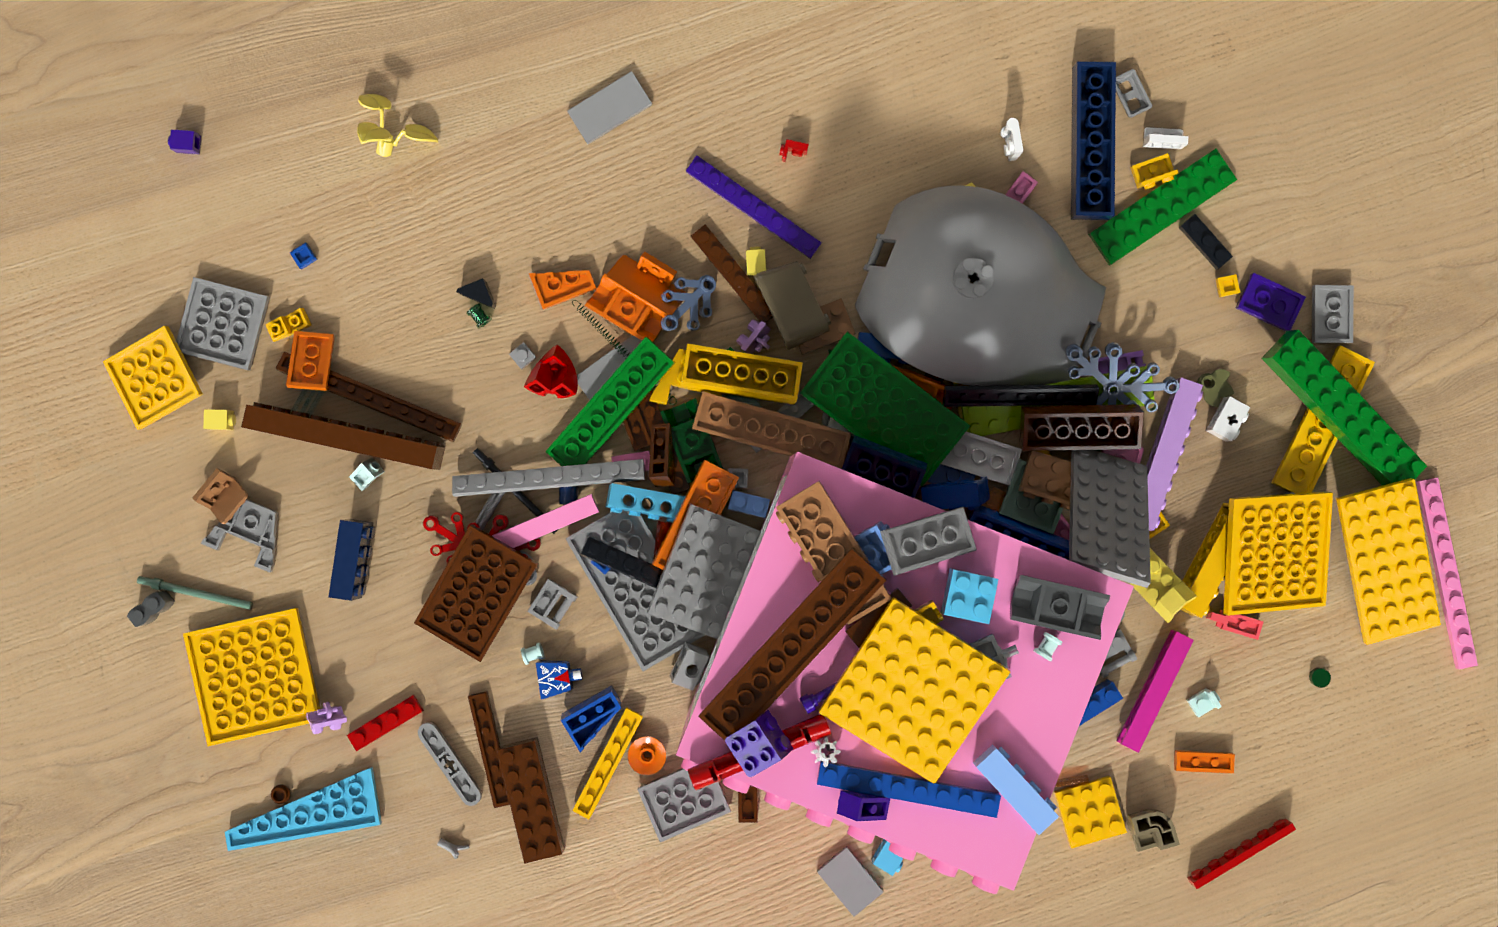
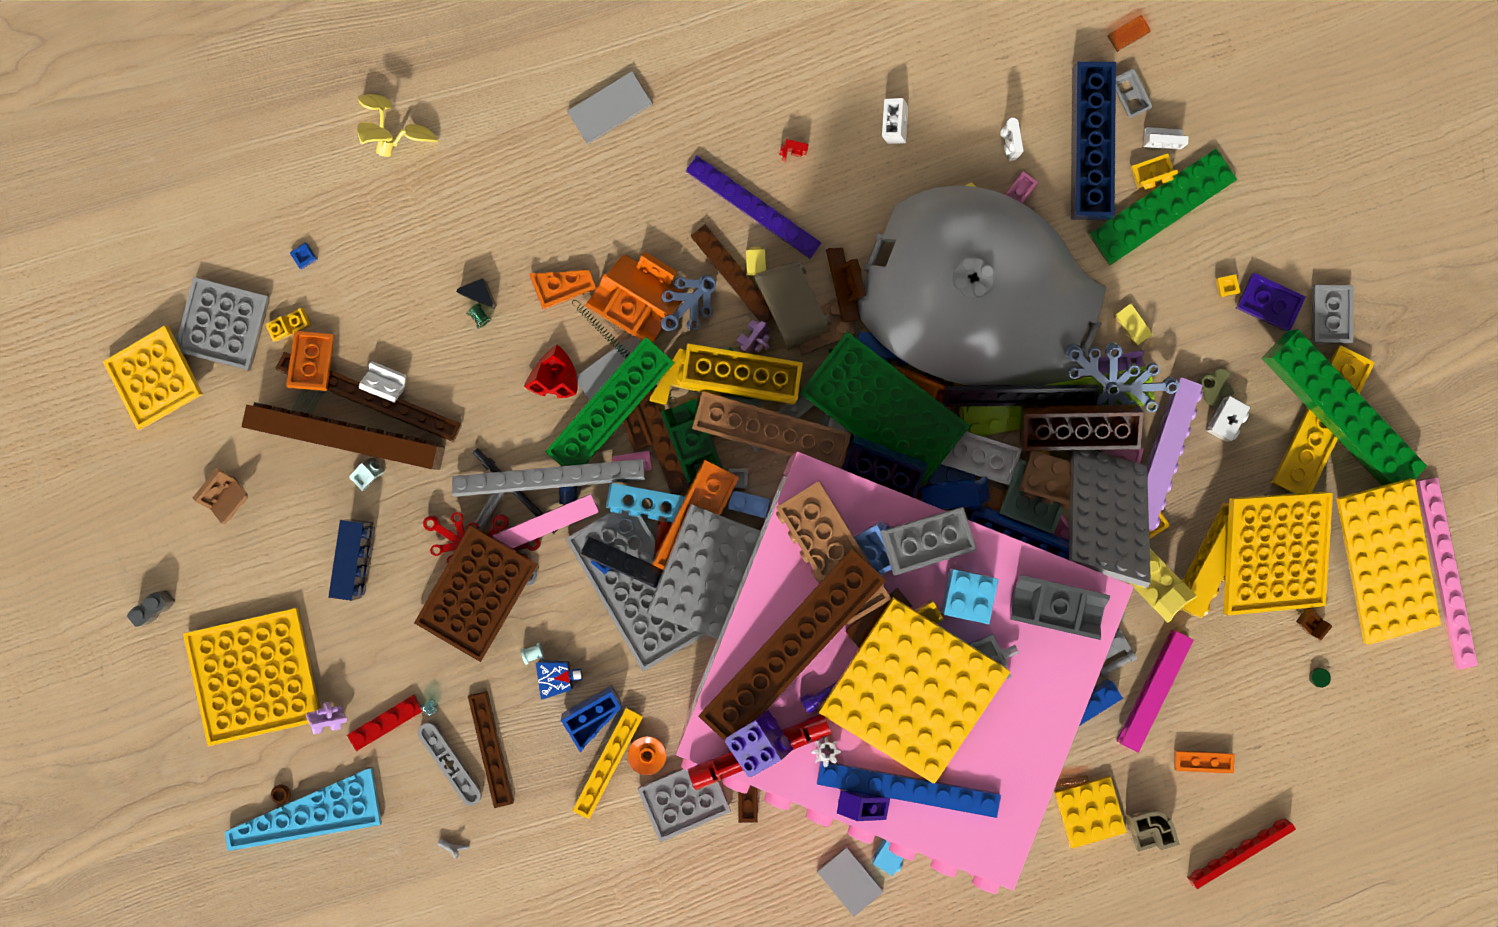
(159, 584): sand green bar -> none
(184, 142): dark purple brick -> none
(219, 419): light yellow brick -> none
(251, 523): light grey wing -> none
(383, 382): none -> white bracket
(429, 708): none -> clear light blue plate
(522, 355): light grey plate -> none
(531, 800): reddish brown brick -> none
(546, 601): light grey plate -> none
(661, 456): reddish brown slope -> none
(689, 655): light grey brick -> none
(847, 283): none -> reddish brown bracket
(895, 121): none -> white brick
(1015, 789): light blue brick -> none
(1048, 646): light aqua bush -> none
(1129, 33): none -> clear orange tile
(1133, 324): none -> light yellow tile
(1204, 702): light aqua bracket -> none
(1205, 241): black plate -> none
(1237, 624): coral hinge -> none
(1313, 624): none -> reddish brown bracket

